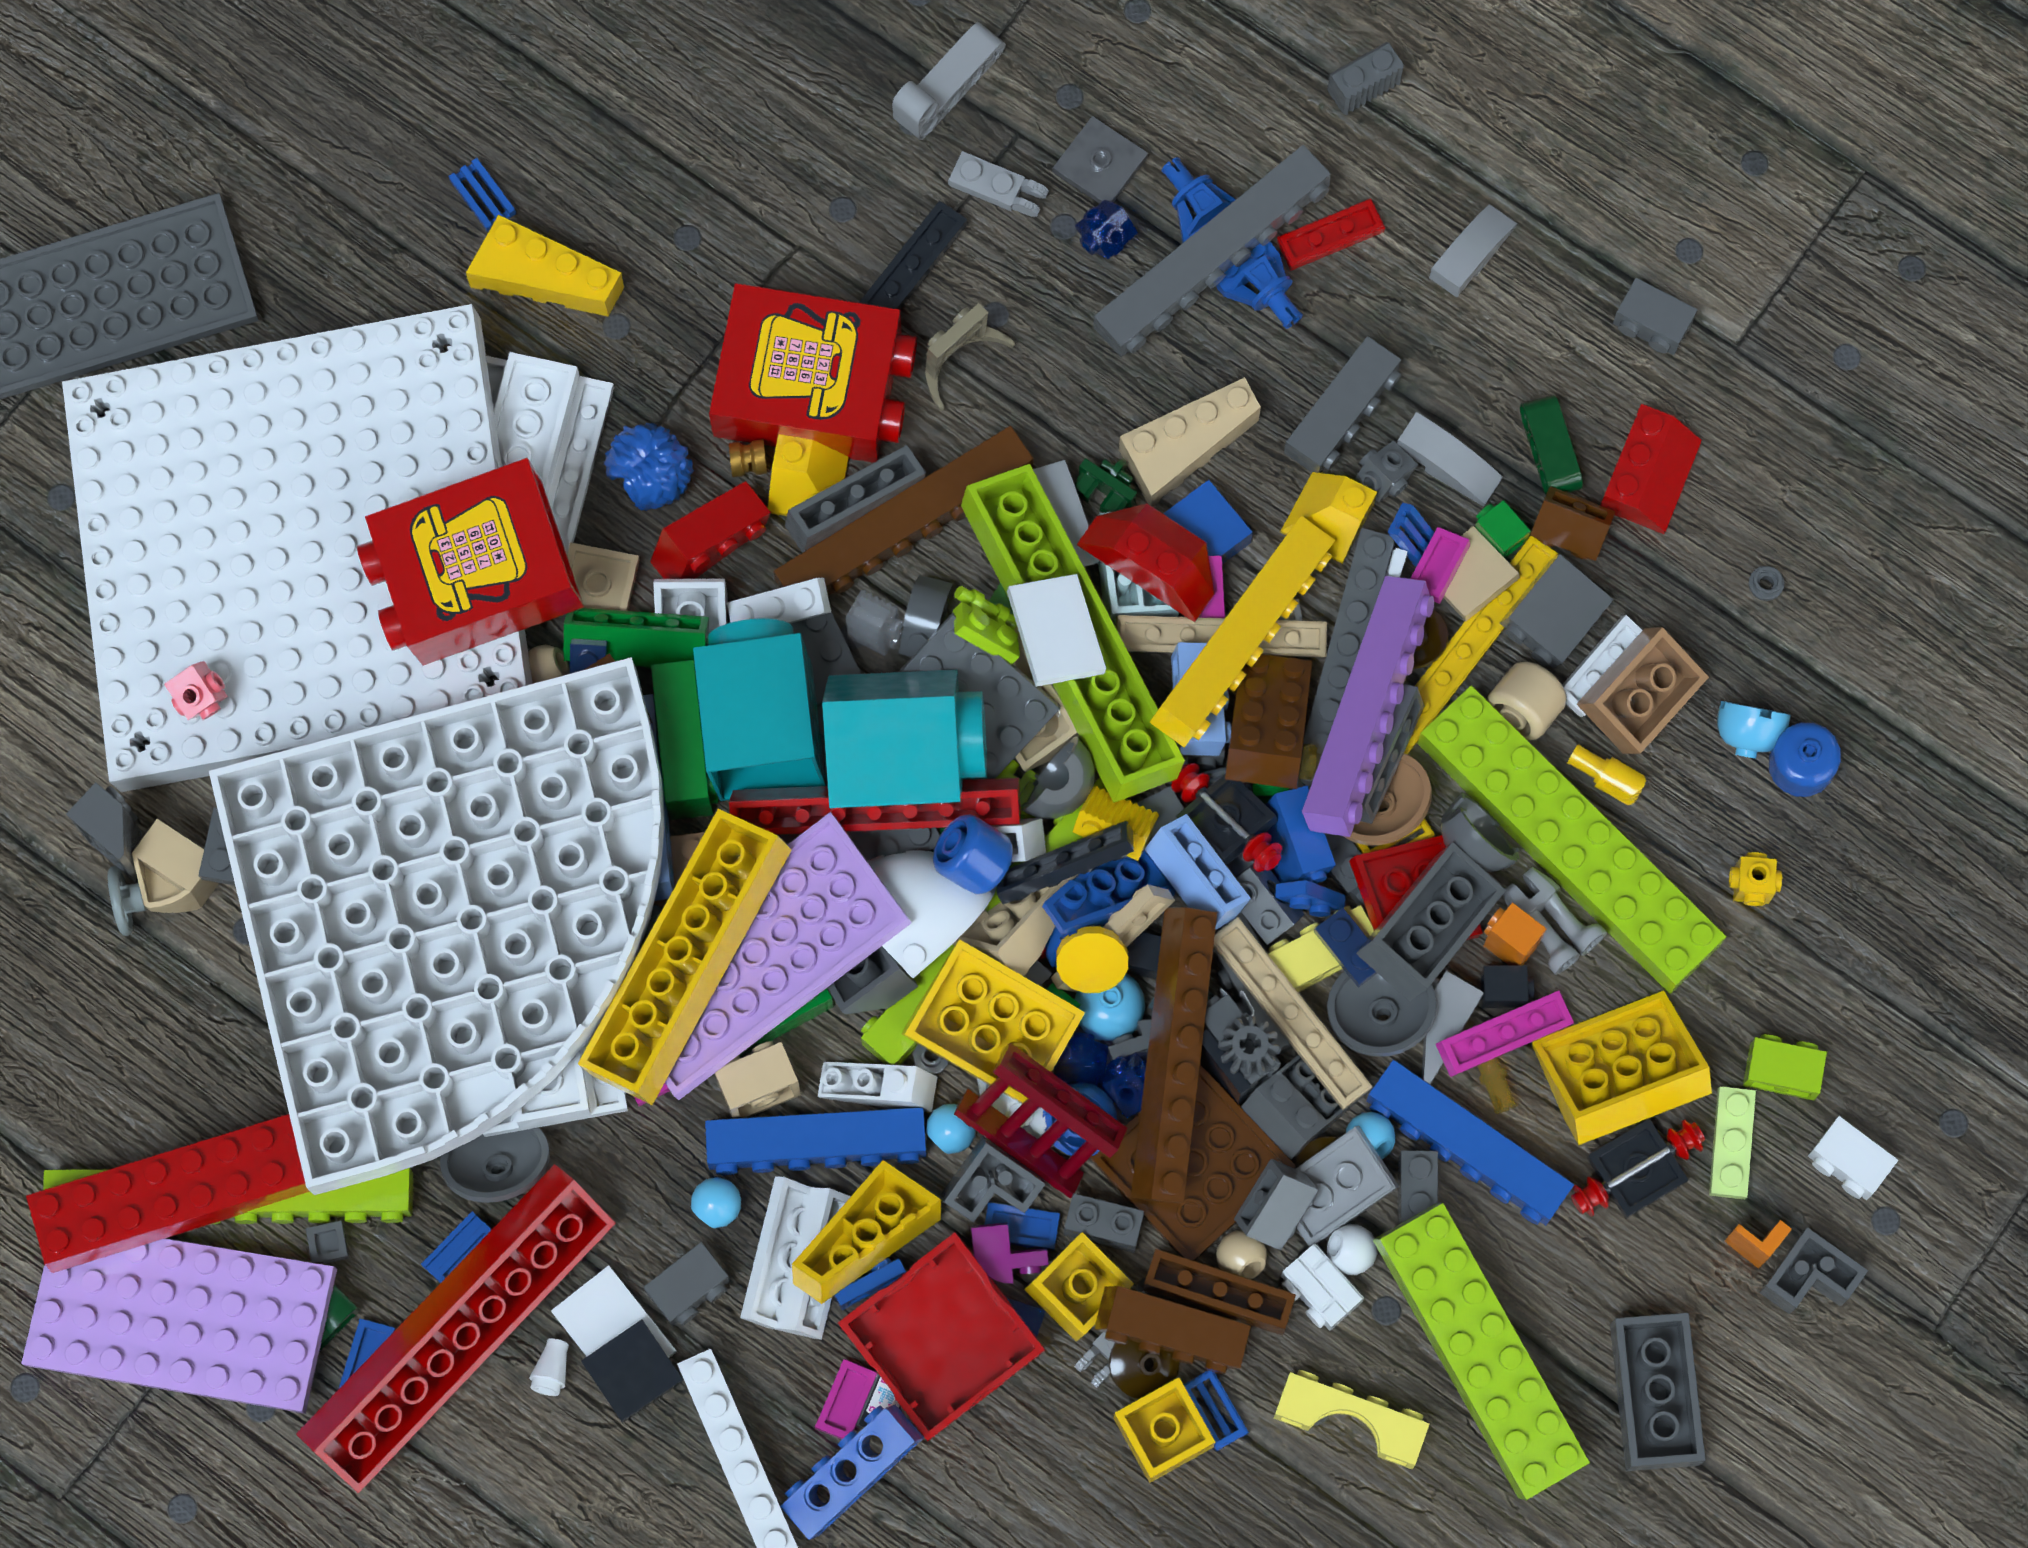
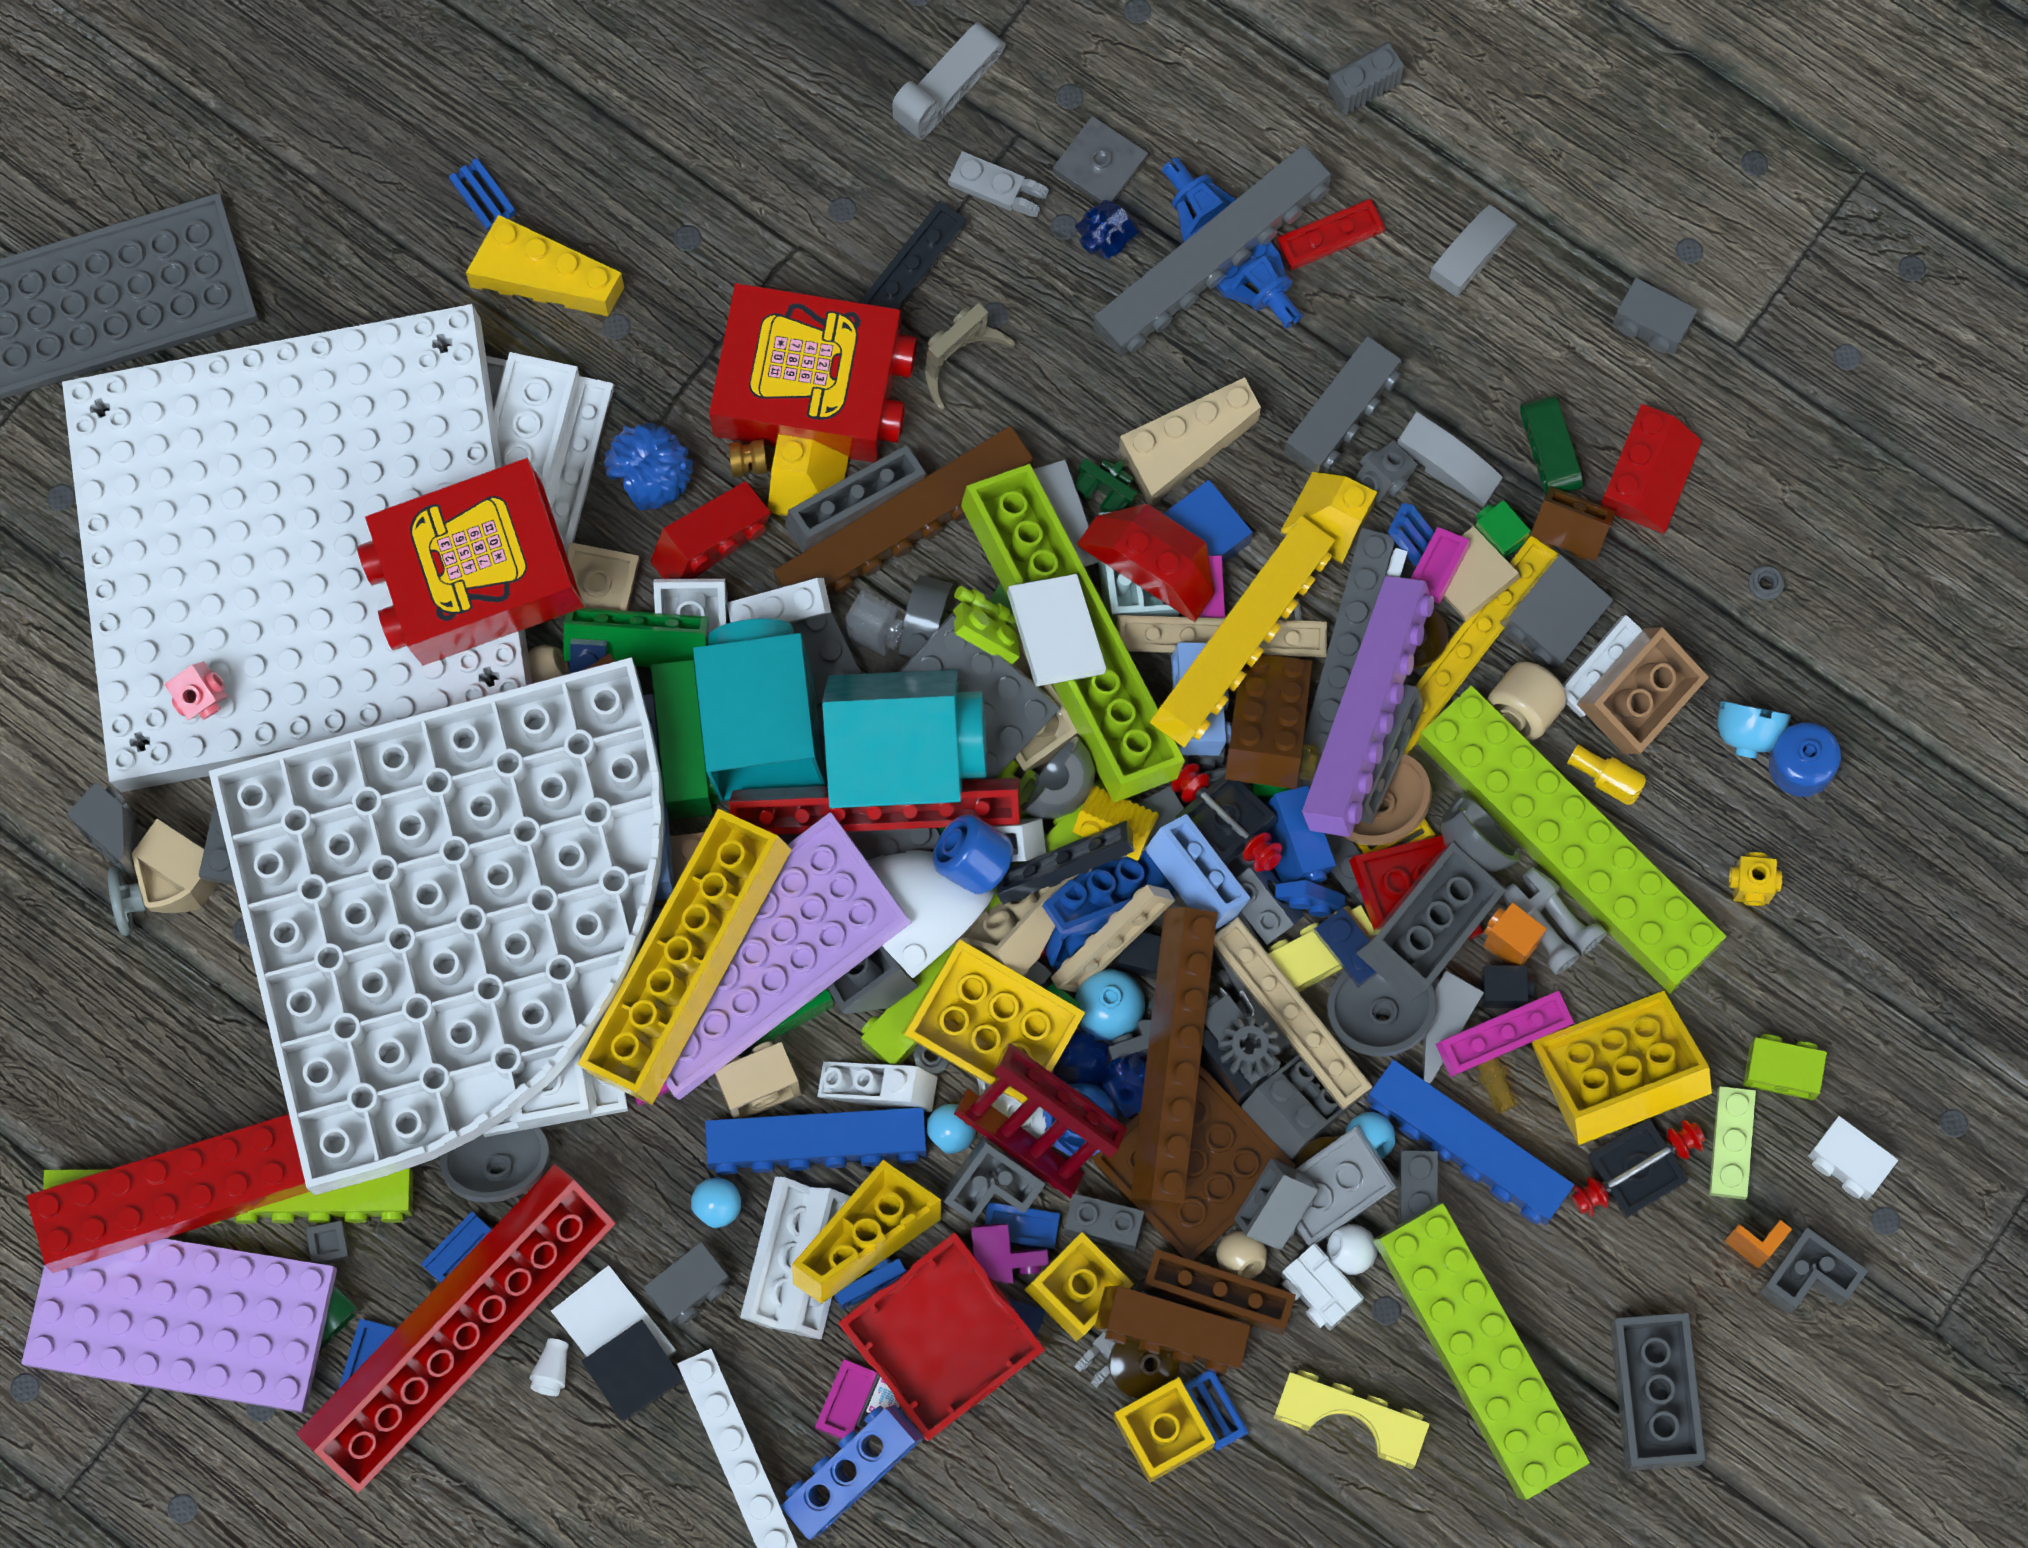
(1092, 960): yellow tile -> none

